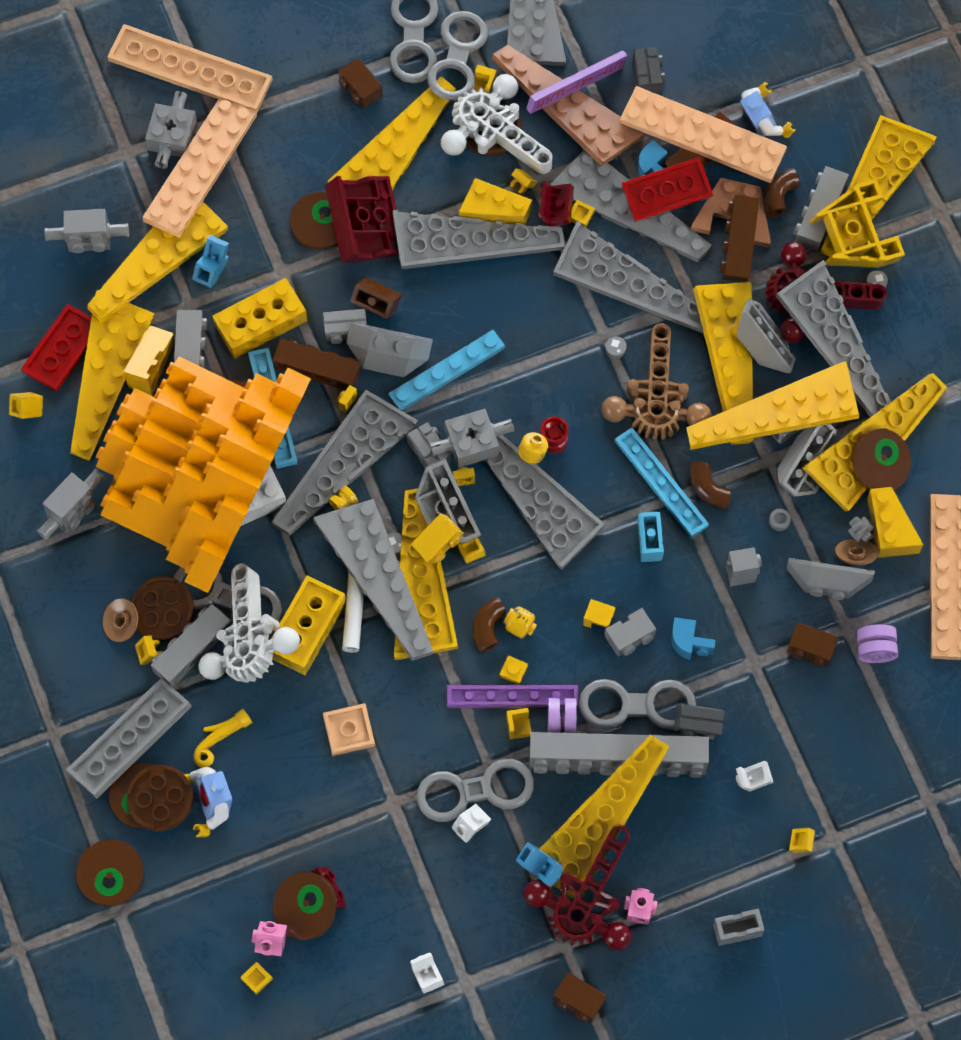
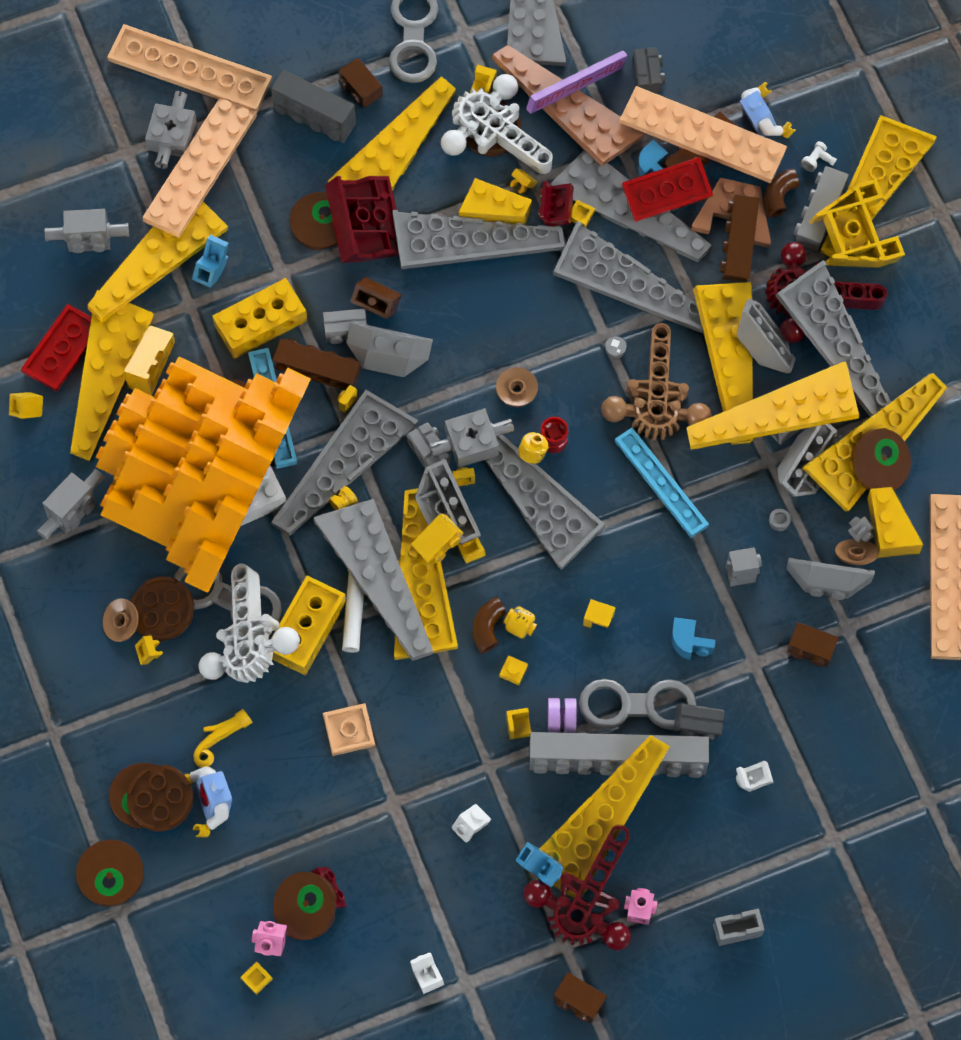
(128, 738): light grey plate -> none
(189, 336): light grey brick -> none
(190, 646): light grey brick -> none
(313, 106): none -> dark grey brick
(396, 540): light grey tile -> none
(446, 371): medium azure plate -> none
(457, 55): light grey bar -> none
(475, 790): light grey bar -> none
(508, 695): medium lavender tile -> none
(516, 378): none -> medium nougat dish
(630, 634): light grey brick -> none
(650, 536): medium azure brick -> none
(705, 487): reddish brown cylinder -> none
(802, 840): yellow plate -> none
(809, 162): none -> white piece
(877, 277): light grey tile -> none
(877, 643): lavender wheel -> none

